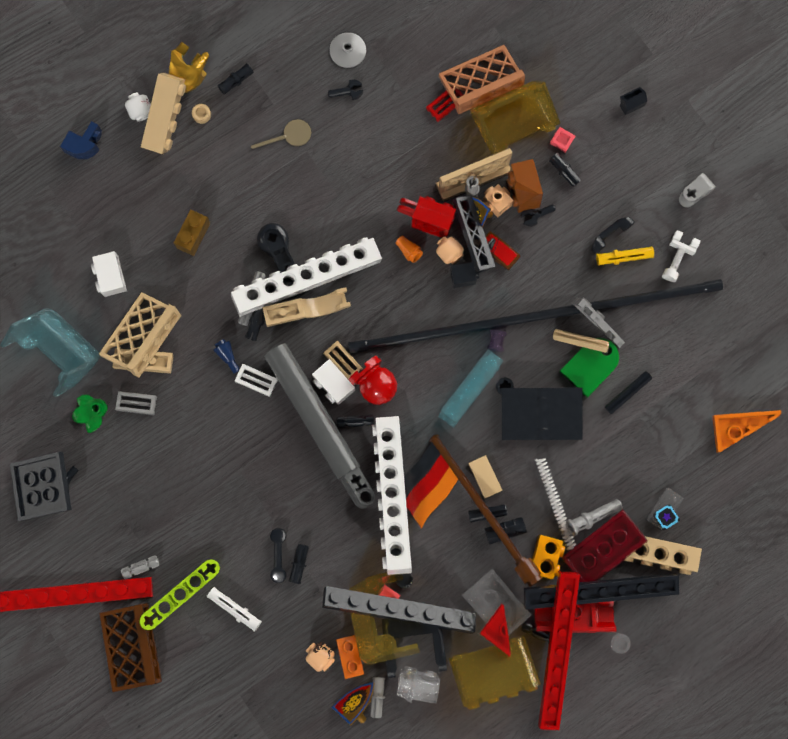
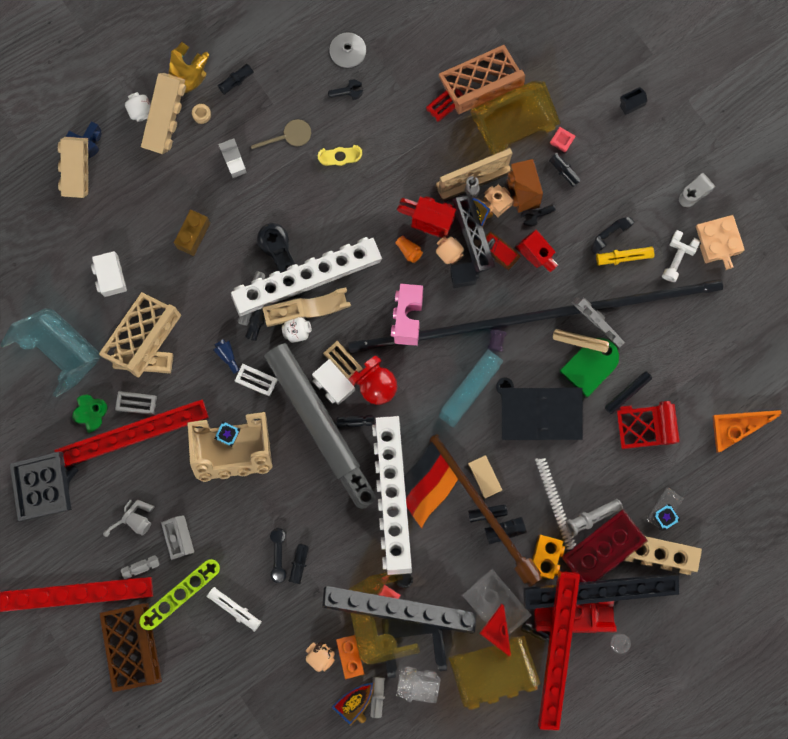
(73, 167): none -> tan brick
(133, 433): none -> red plate
(137, 522): none -> light grey piece
(177, 537): none -> light grey slope
(218, 460): none -> tan windscreen
(227, 434): none -> tile
(232, 158): none -> light grey leg
(296, 329): none -> white head
(327, 157): none -> light yellow piece
(409, 299): none -> bright pink arch
(531, 248): none -> red torso
(664, 425): none -> red piece
(720, 240): none -> light nougat plate

